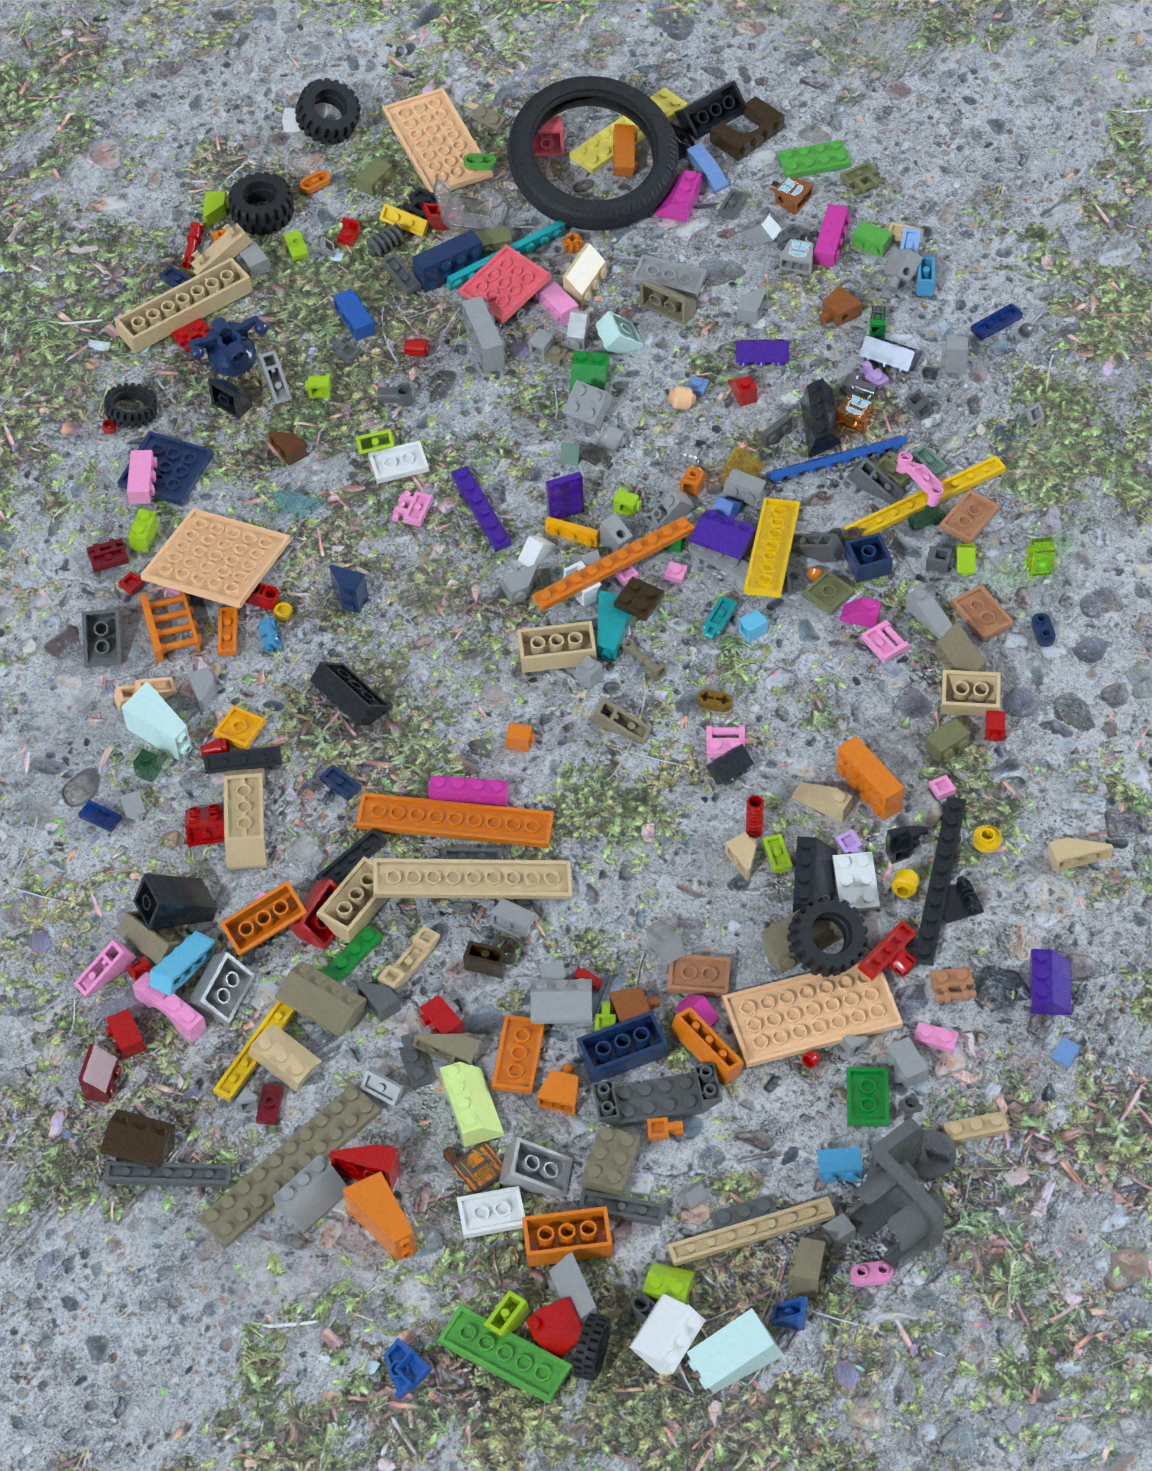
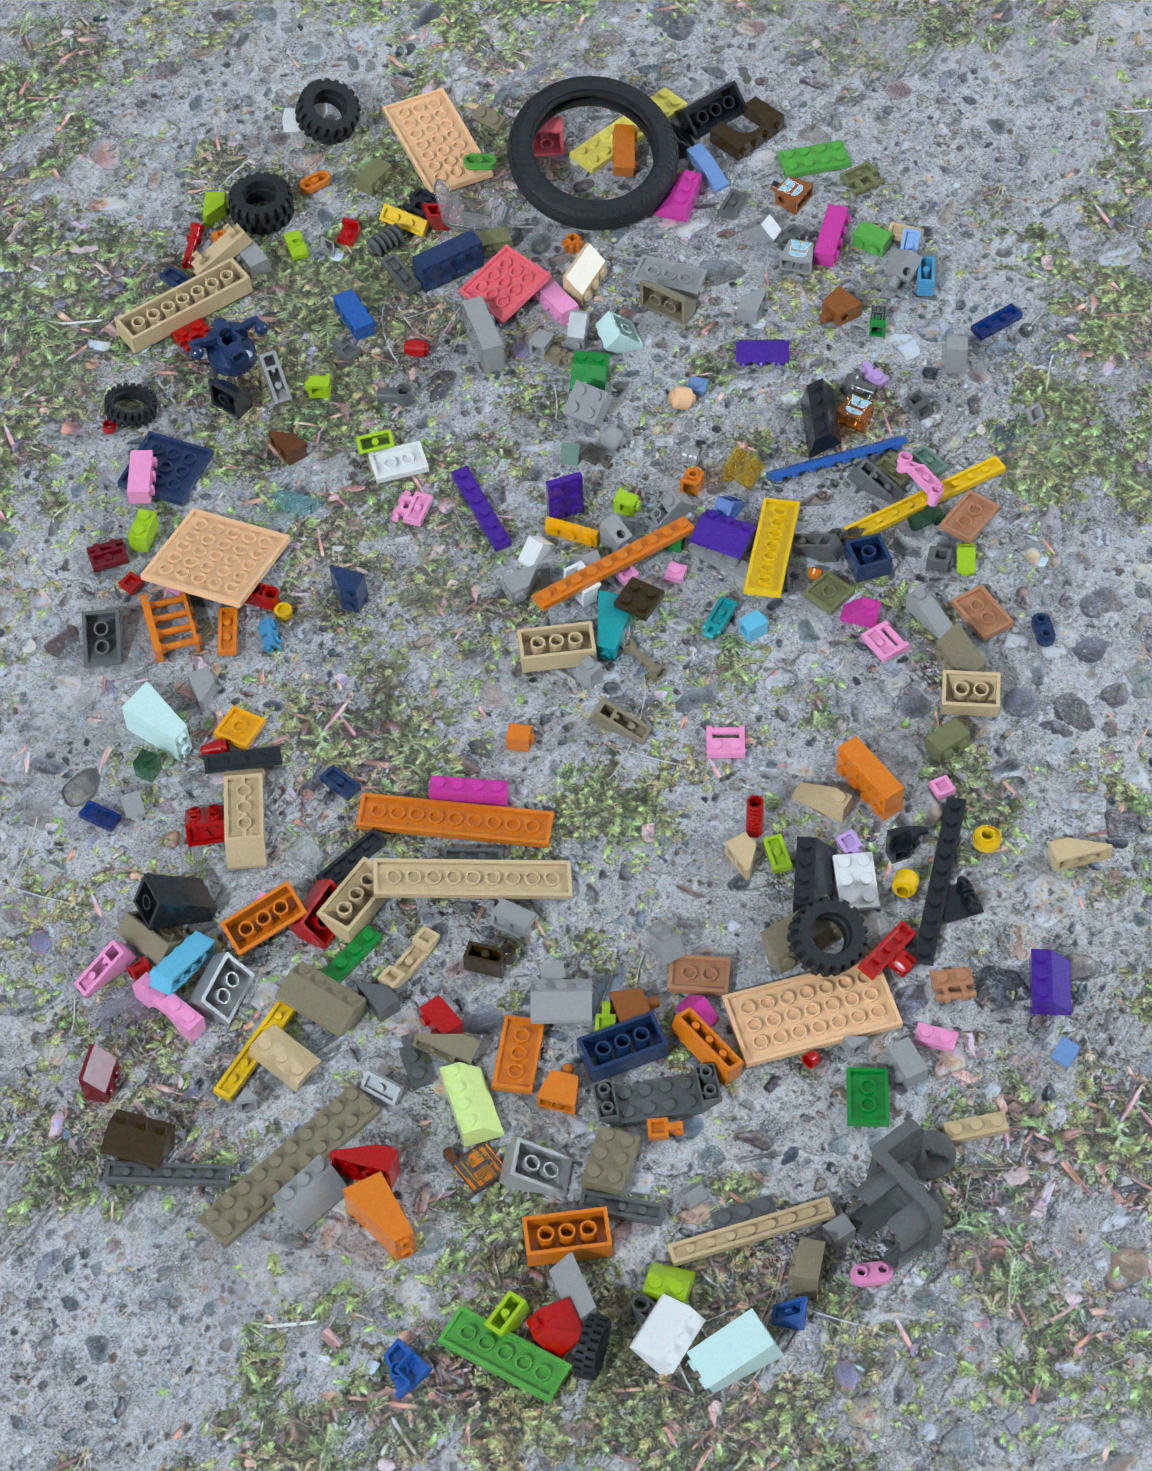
(125, 1034): red brick -> none
(164, 687): light nougat slope -> none
(269, 1104): dark red plate -> none
(349, 693): black slope -> none
(491, 1212): white plate -> none
(522, 246): teal plate -> none
(585, 974): red cone -> none
(714, 700): pearl gold beam -> none
(729, 765): black brick -> none
(743, 389): red slope -> none
(744, 487): light grey brick -> none
(776, 430): dark grey plate -> none
(839, 1164): dark azure brick -> none
(890, 353): slope -> none
(910, 1100): dark grey plate -> none
(995, 725): red brick -> none
(1040, 556): clear neon green brick -> none

